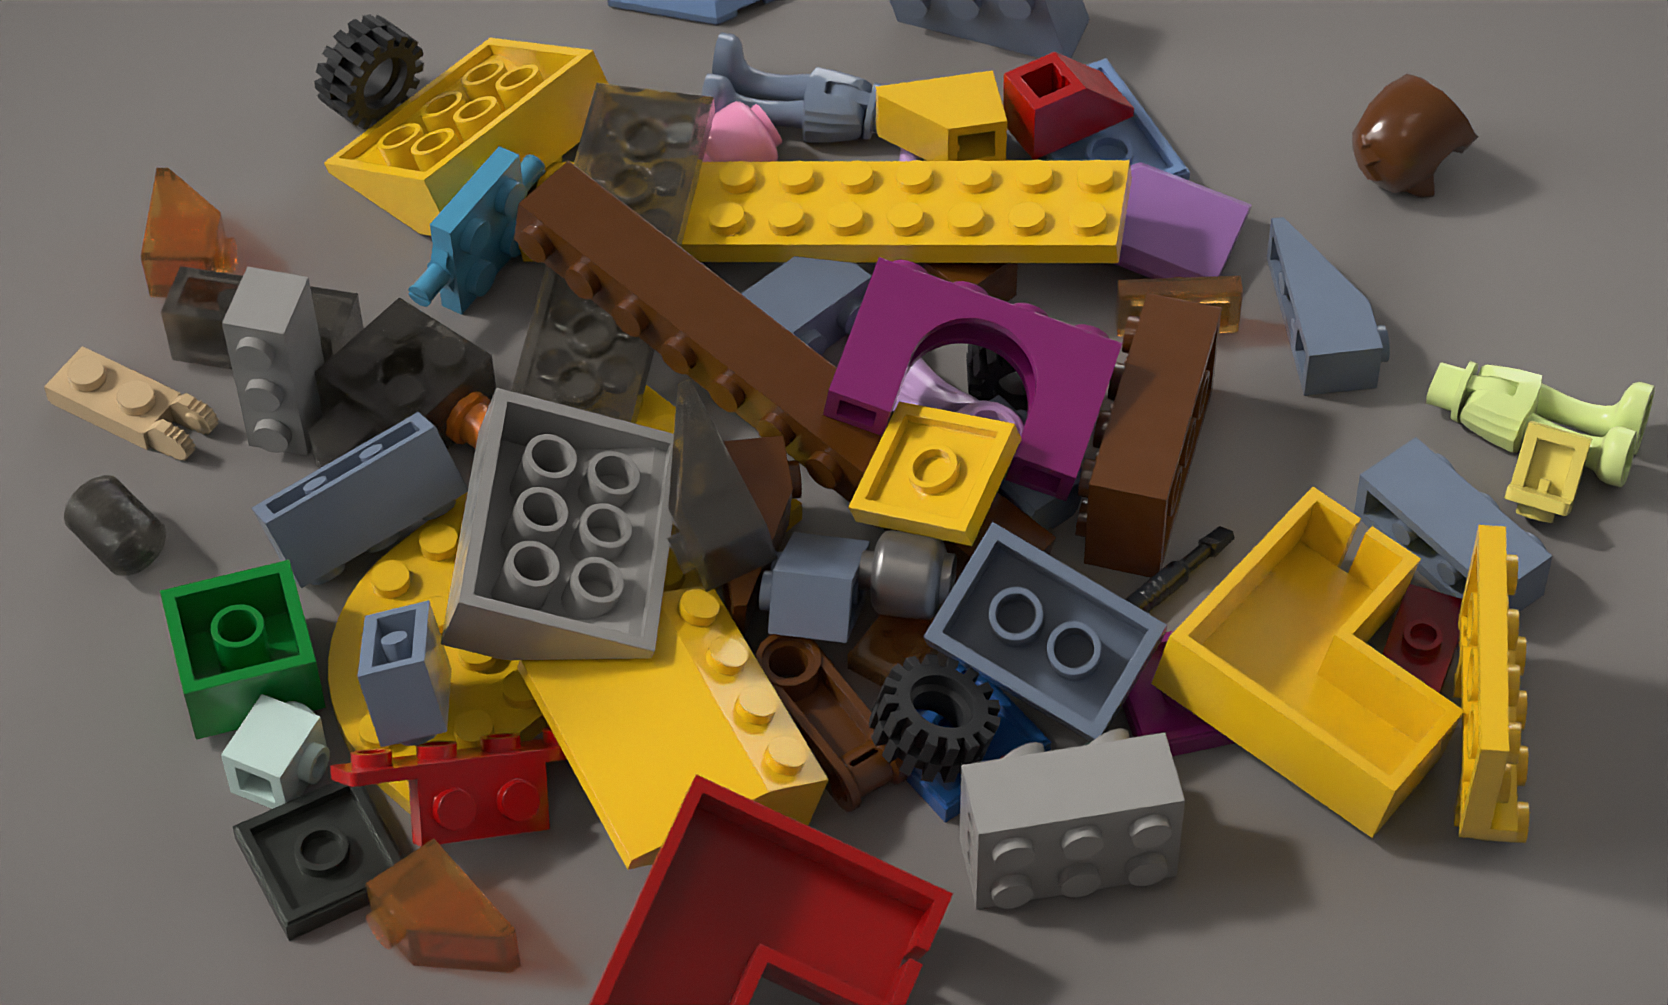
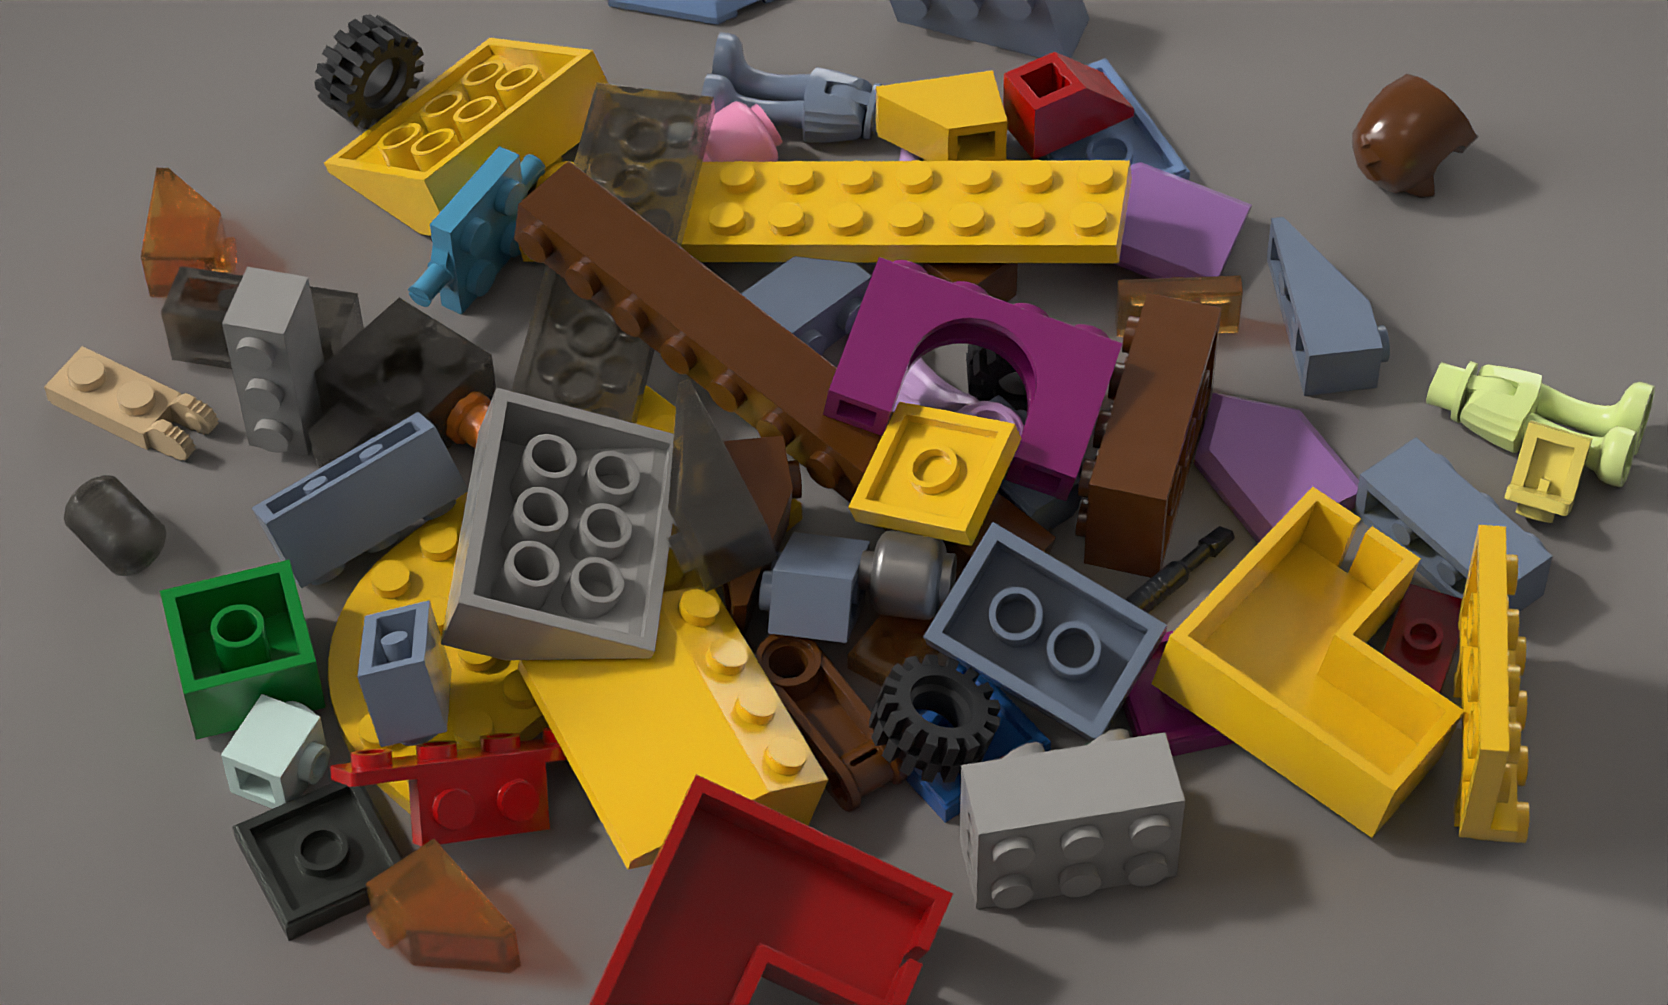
(1266, 460): none -> medium lavender tile

